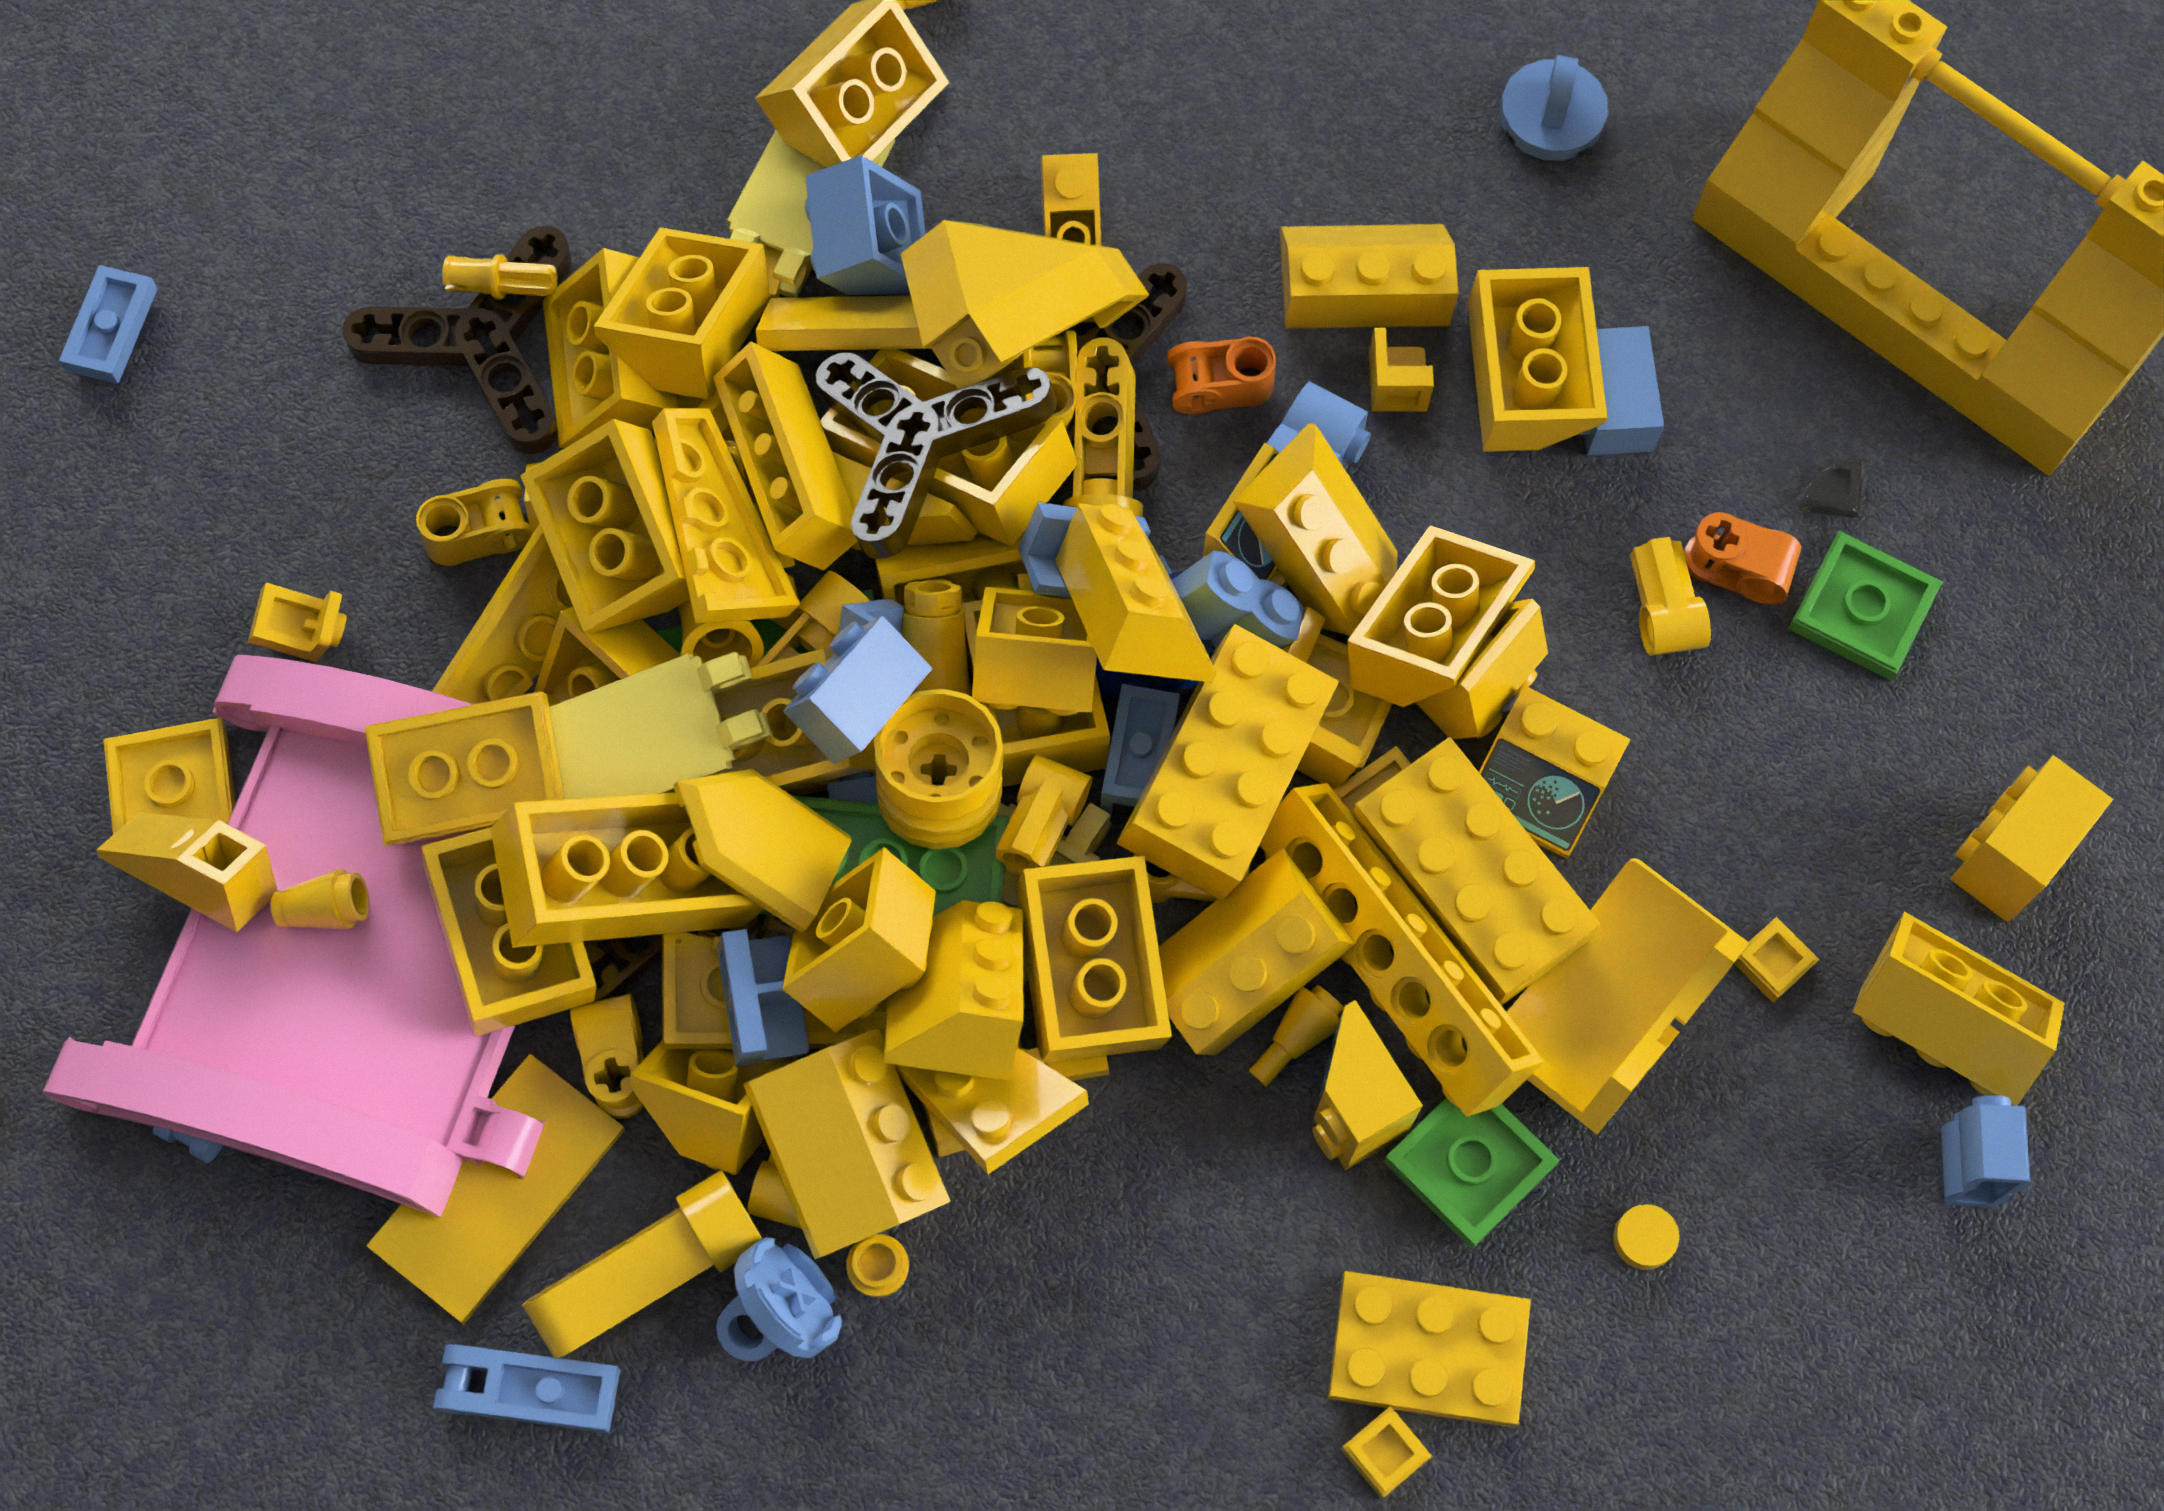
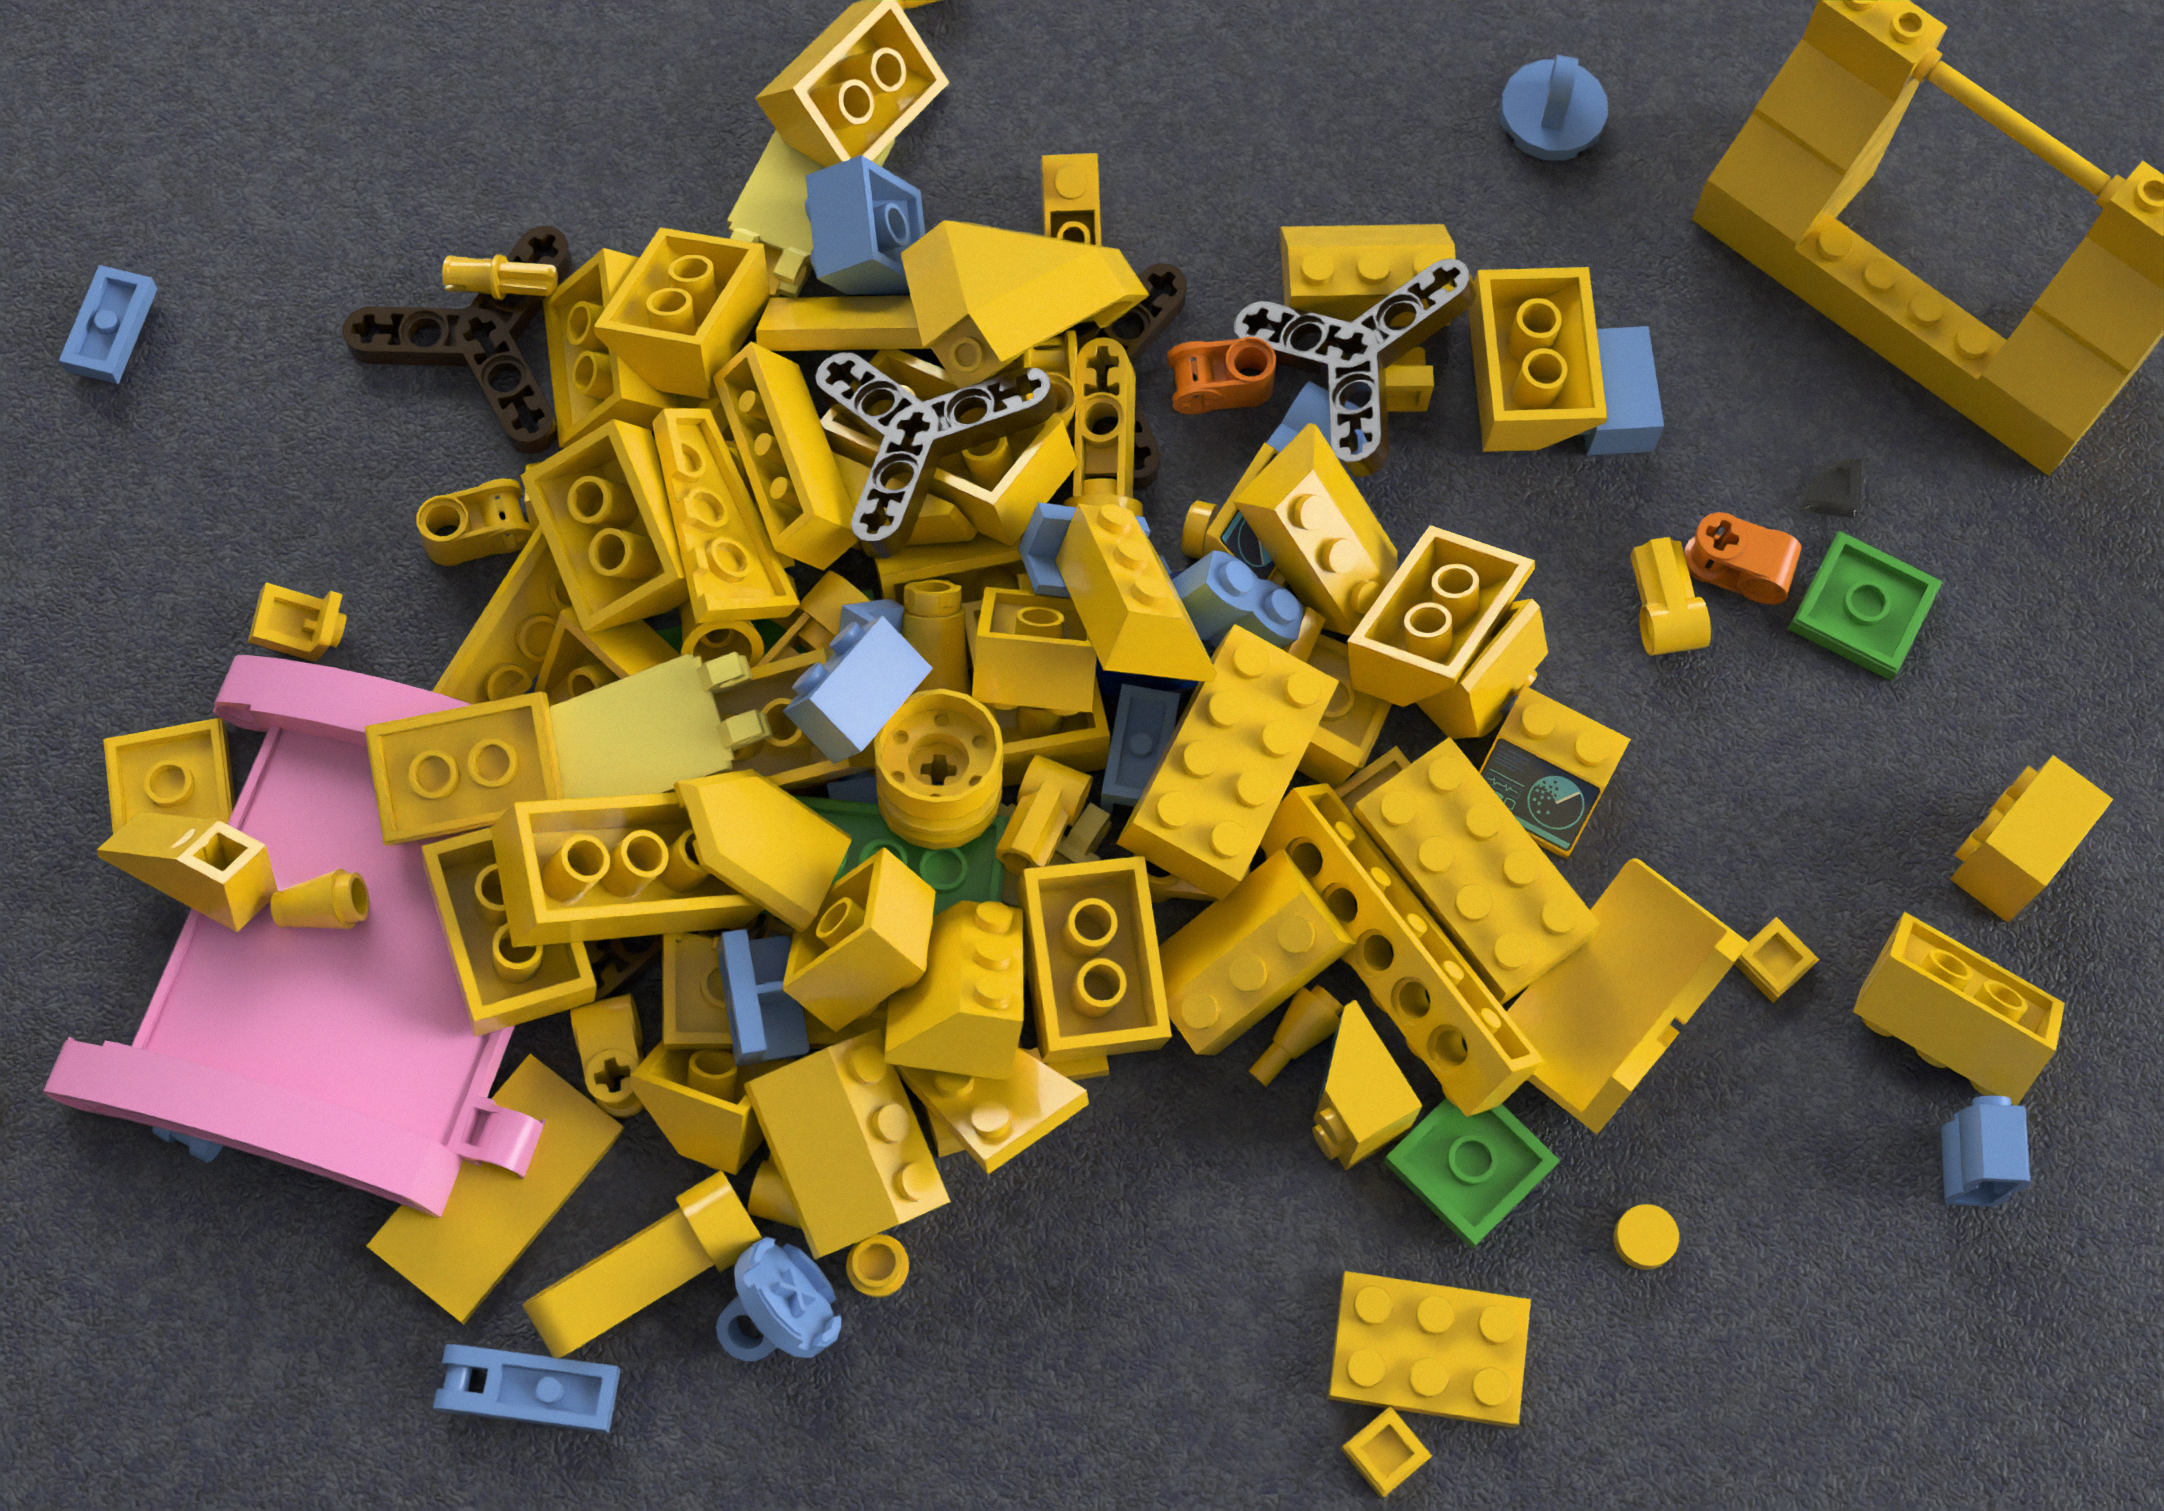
(1196, 525): none -> yellow tile
(1364, 370): none -> dark brown piece

